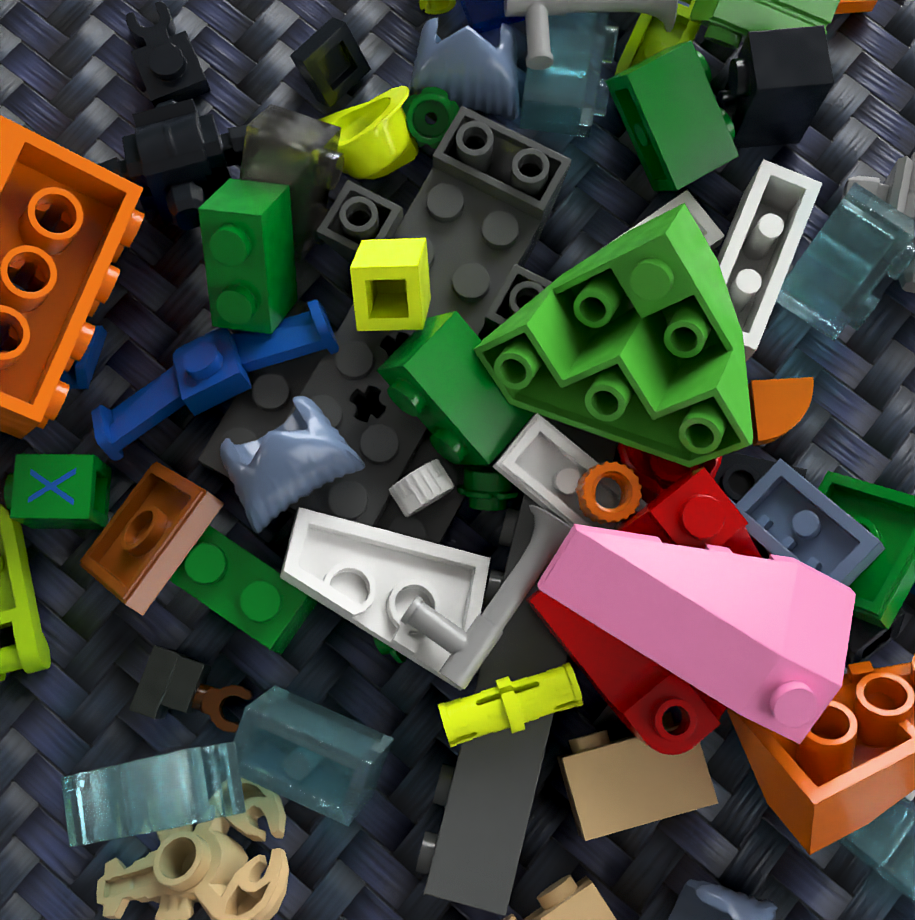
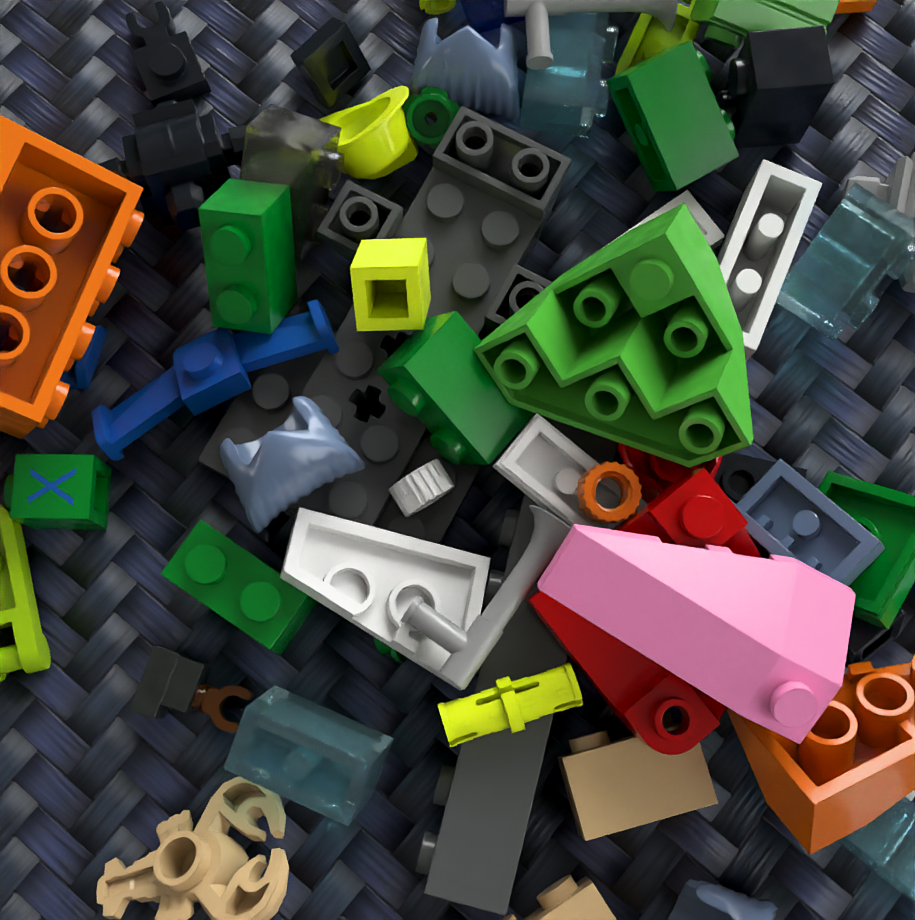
(150, 536): dark orange tile -> none
(153, 794): clear light blue piece -> none
(486, 488): green plate -> none
(778, 406): orange tile -> none

